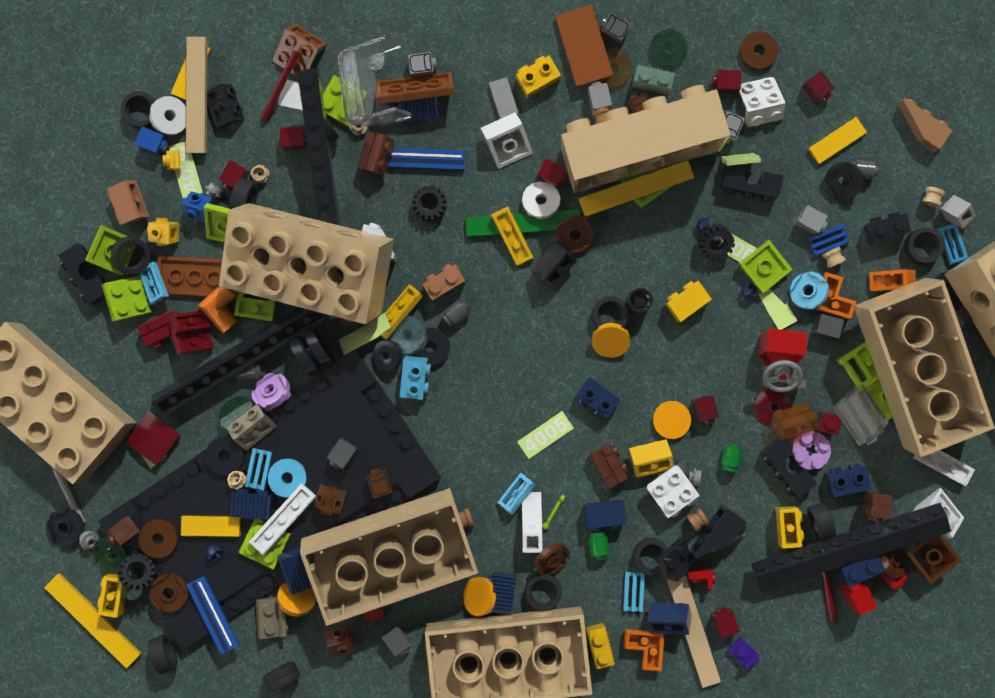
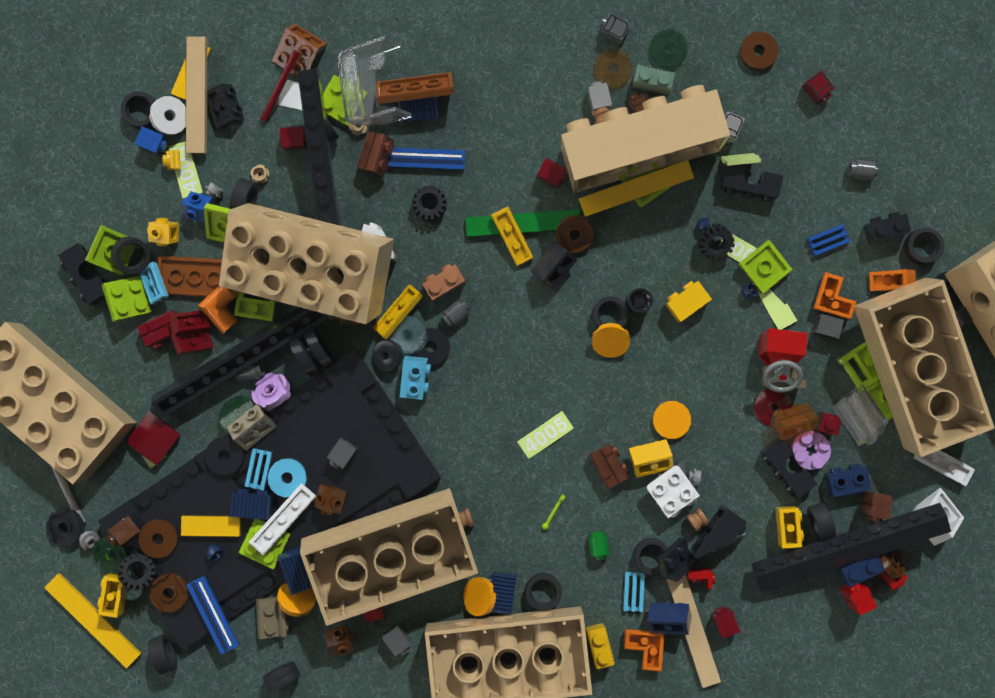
(127, 202): nougat brick -> none
(232, 174): dark red brick -> none
(233, 477): tan plate -> none
(365, 334): yellowish green sticker -> none
(379, 482): reddish brown brick -> none
(422, 64): light grey brick -> none
(503, 97): light grey tile -> none
(507, 140): white slope -> none
(518, 495): medium azure tile -> none
(532, 523): white slope -> none
(538, 75): yellow brick -> none
(545, 190): white tile -> none
(551, 559): reddish brown tile -> none
(584, 46): dark orange tile -> none
(597, 398): dark blue brick -> none
(605, 514): dark blue brick -> none
(705, 409): dark red brick -> none
(727, 81): dark red brick -> none
(731, 458): green brick -> none
(743, 653): dark purple bracket -> none
(762, 101): white bracket -> none
(811, 220): light grey brick -> none
(819, 295): medium azure tile -> none
(829, 596): dark red bar -> none
(833, 257): tan wheel -> none
(837, 140): yellow tile -> none
(848, 170): black tile -> none
(926, 128): medium nougat slope -> none
(932, 557): reddish brown slope -> none
(933, 197): tan wheel -> none
(952, 244): dark azure tile -> none
(958, 211): light grey brick -> none

